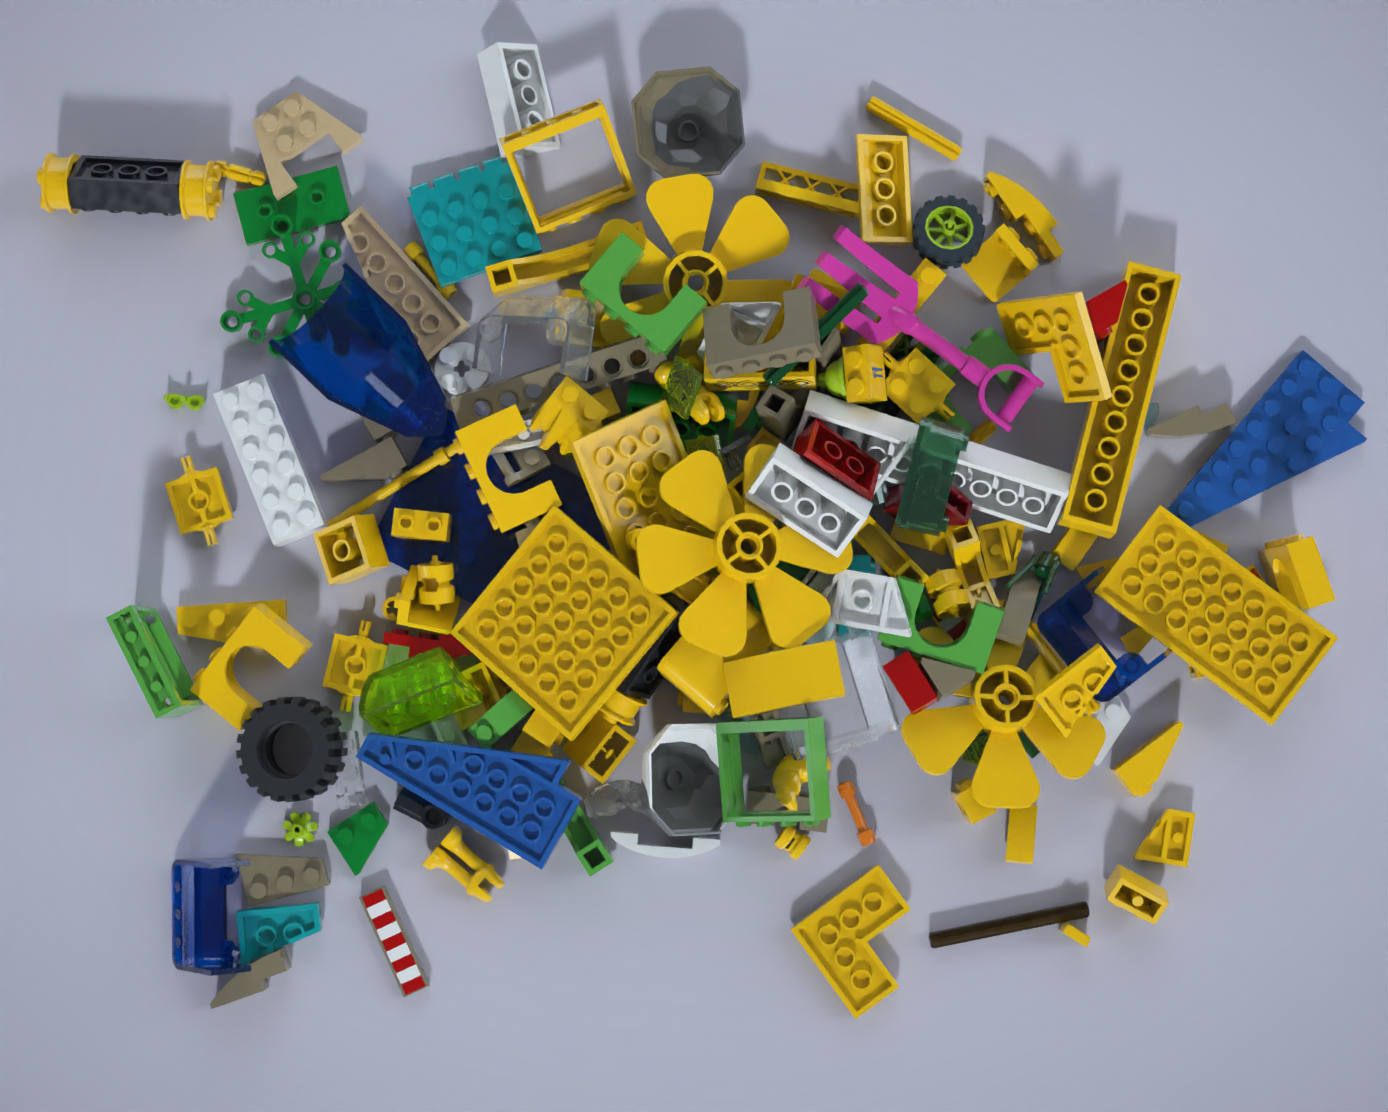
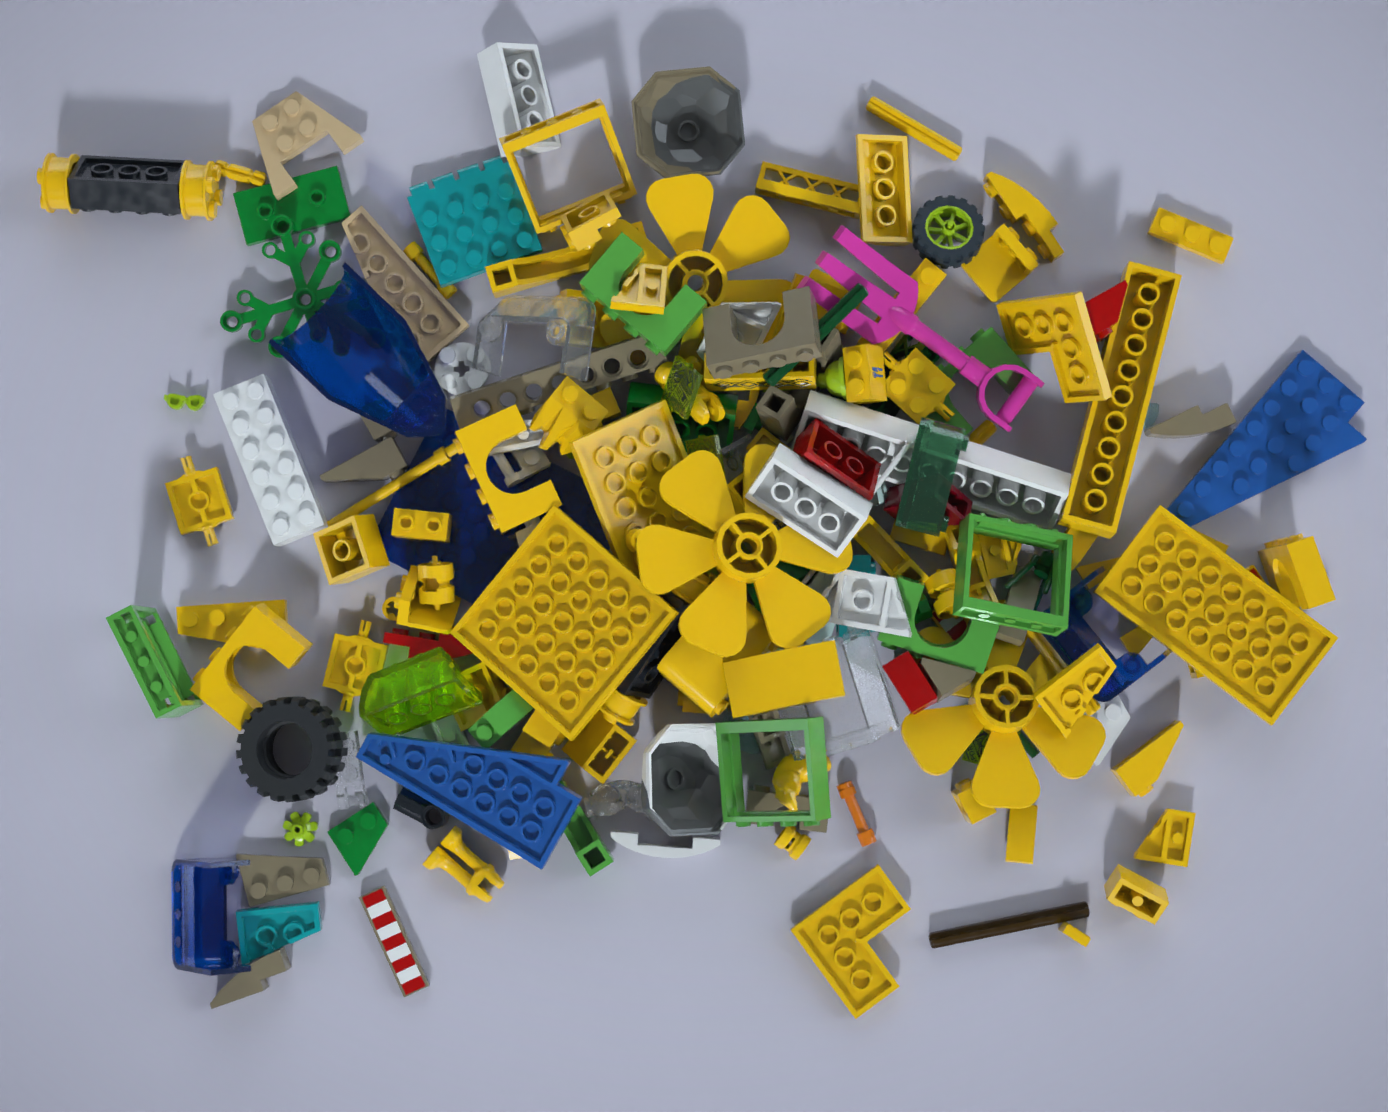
(583, 222): none -> yellow plate
(643, 291): none -> yellow wing
(1004, 614): none -> bright green window
(1190, 235): none -> yellow plate

